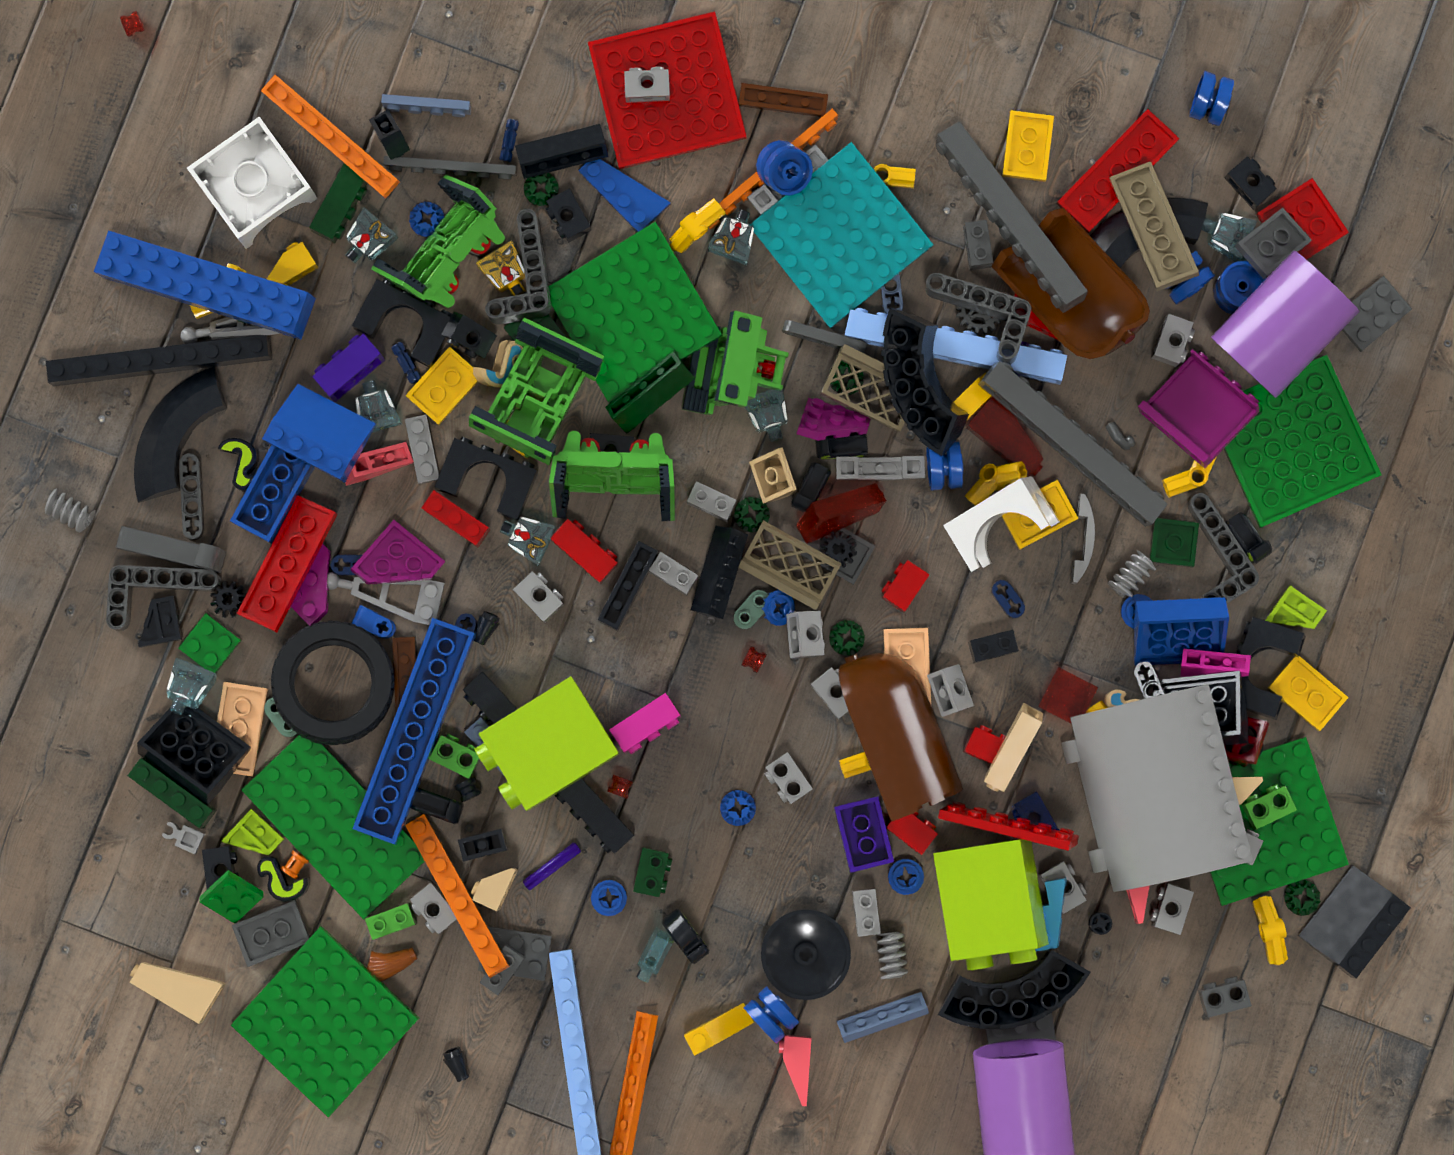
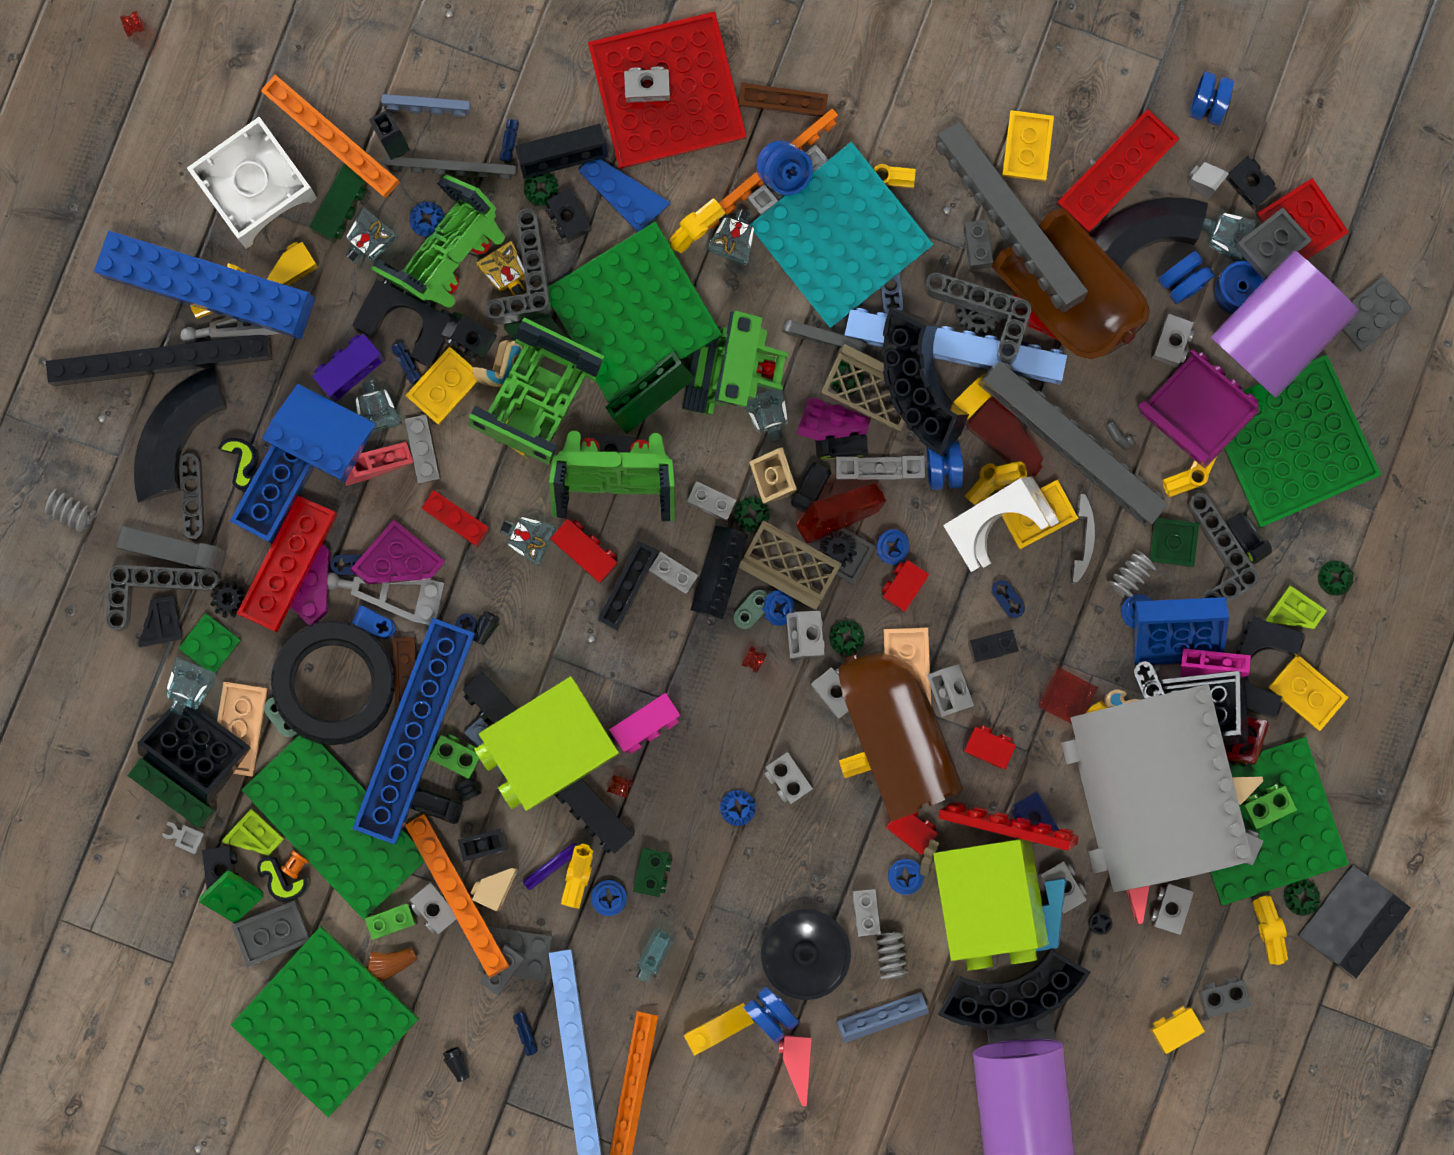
(180, 990): tan slope -> none
(465, 456): black arch -> none
(525, 1033): none -> dark blue axle
(545, 608): light grey brick -> none
(577, 876): none -> yellow piece
(685, 936): black animal -> none
(863, 834): dark purple brick -> none
(901, 545): none -> blue gear
(928, 862): none -> dark tan plate
(1013, 748): tan slope -> none
(1154, 226): dark tan plate -> none
(1177, 1029): none -> yellow brick
(1207, 179): none -> light grey slope
(1325, 578): none -> dark green gear

